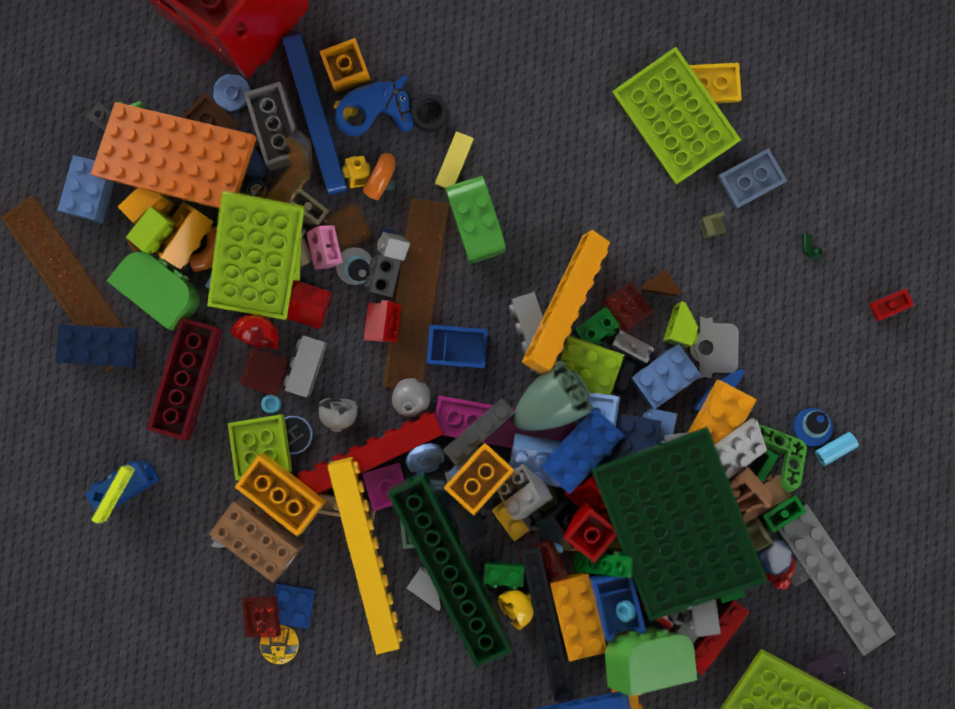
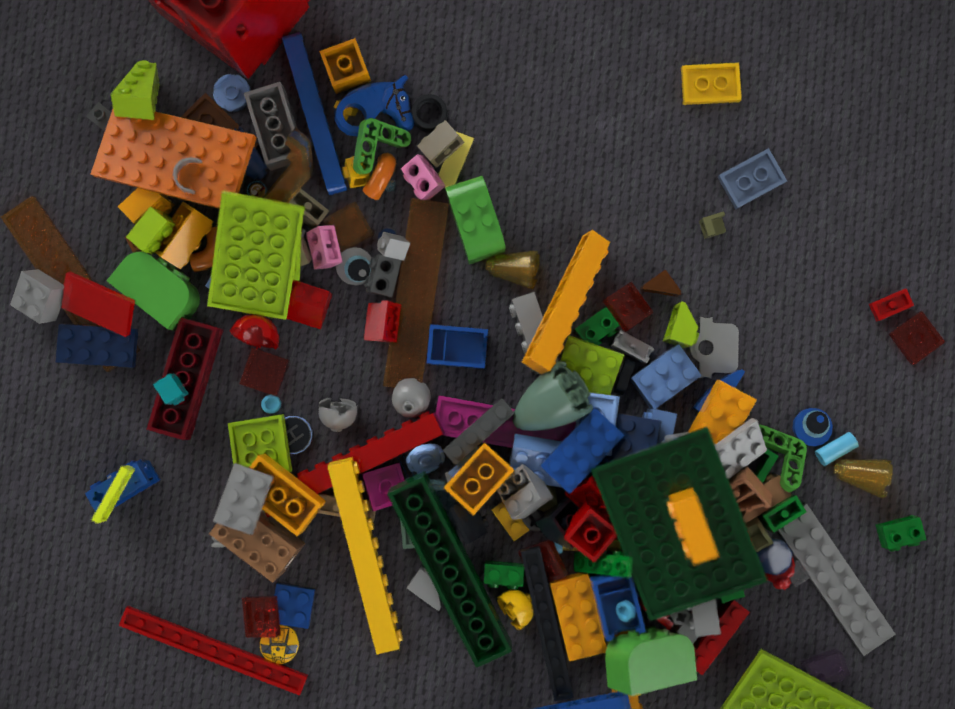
(38, 296): none -> light grey brick
(83, 193): medium blue brick -> none
(98, 304): none -> red tile
(137, 92): none -> lime wedge
(171, 389): none -> teal brick
(179, 166): none -> light grey helmet
(213, 650): none -> red plate
(243, 498): none -> light grey plate
(305, 366): light grey brick -> none
(376, 135): none -> bright green beam
(425, 174): none -> bright pink brick
(440, 143): none -> dark tan brick
(515, 267): none -> clear yellow cone
(676, 116): lime plate -> none
(692, 526): none -> light orange brick
(807, 247): dark green arm -> none
(865, 474): none -> clear yellow cone
(901, 532): none -> green brick
(916, 338): none -> clear red plate

